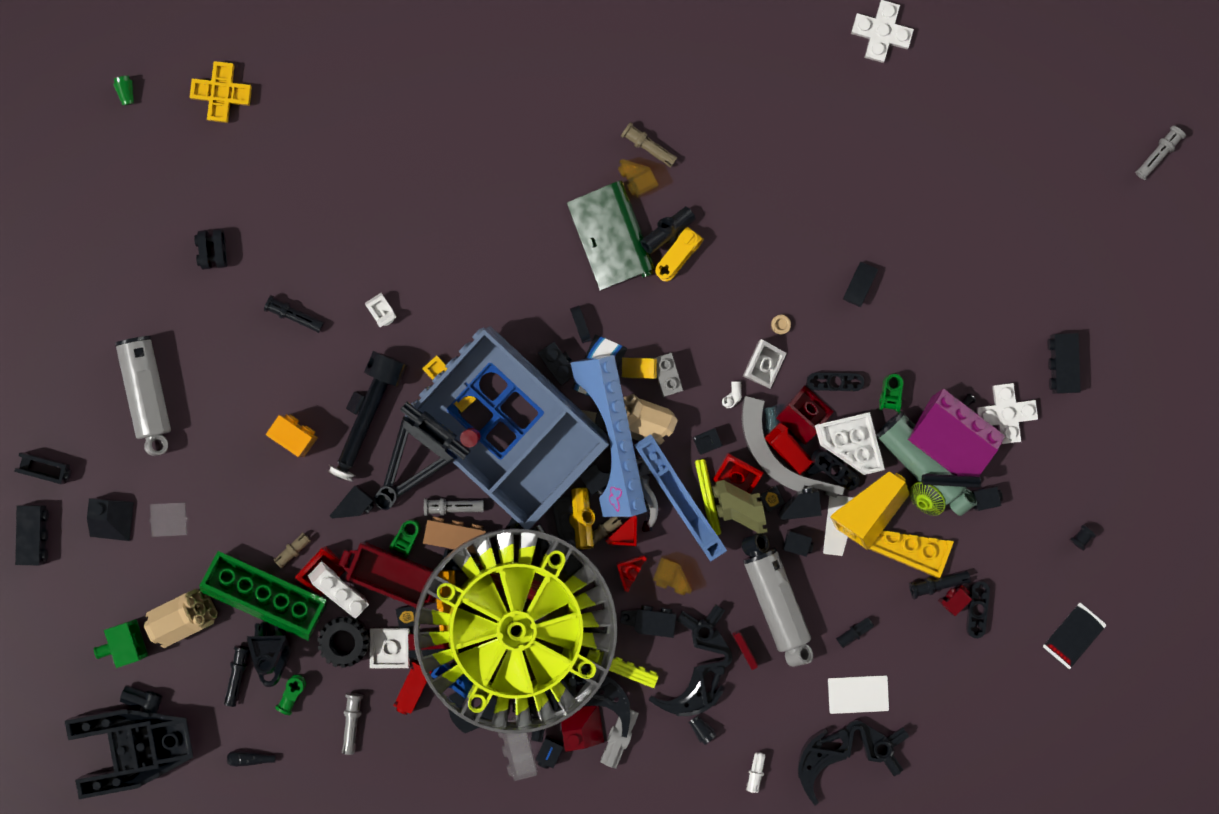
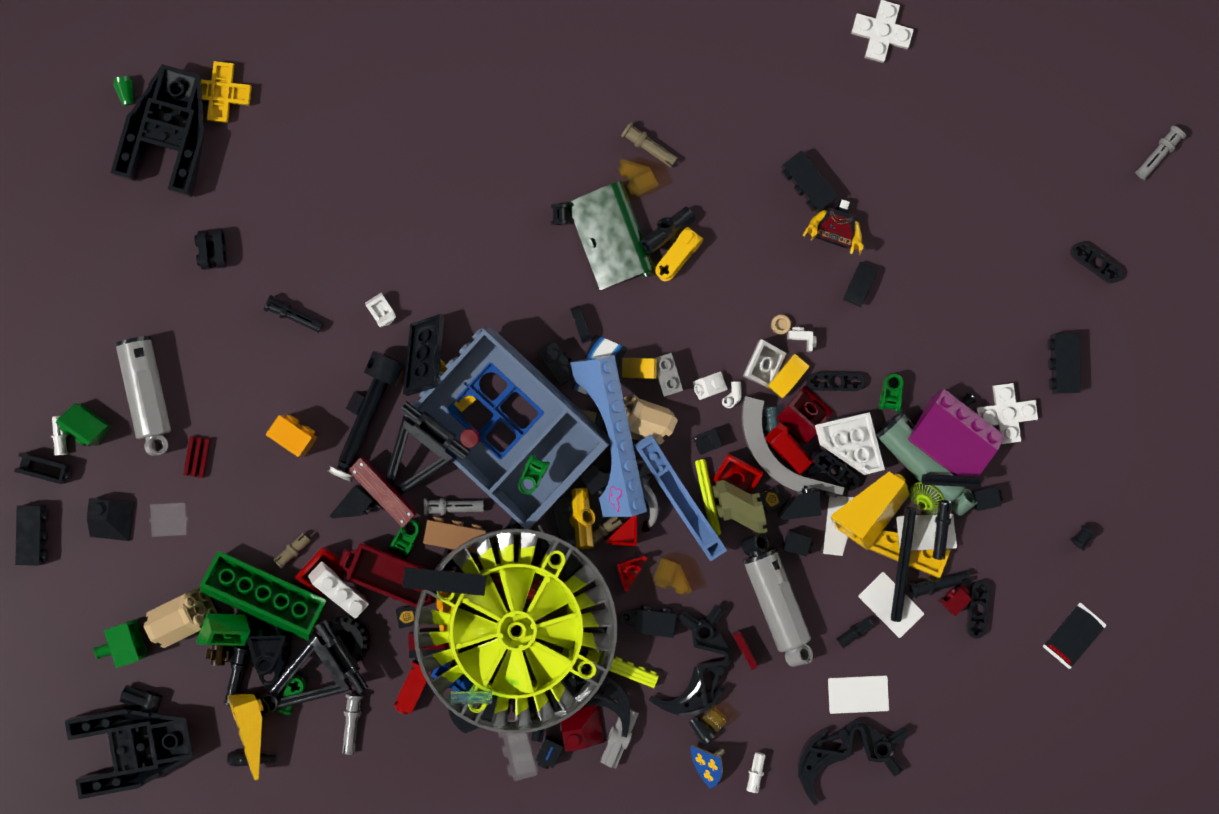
(59, 438): none -> white axle
(84, 425): none -> green slope
(167, 117): none -> black wedge
(192, 439): none -> dark red tile
(218, 655): none -> dark brown gear
(224, 630): none -> green slope
(249, 720): none -> yellow wedge
(335, 658): none -> black piece
(382, 492): none -> dark red tile
(389, 648): white tile -> none
(423, 355): none -> black tile
(444, 581): none -> black tile
(471, 697): none -> clear light blue pin
(534, 471): none -> green piece
(559, 214): none -> black bush
(708, 765): none -> blue shield
(709, 385): none -> white bracket
(715, 718): none -> clear yellow brick
(788, 376): none -> yellow slope
(799, 334): none -> white bracket
(808, 182): none -> black brick
(837, 227): none -> torso
(879, 599): none -> white sticker
(903, 564): none -> black axle
(925, 532): none -> white sticker
(942, 524): none -> black pin
(1087, 250): none -> black beam

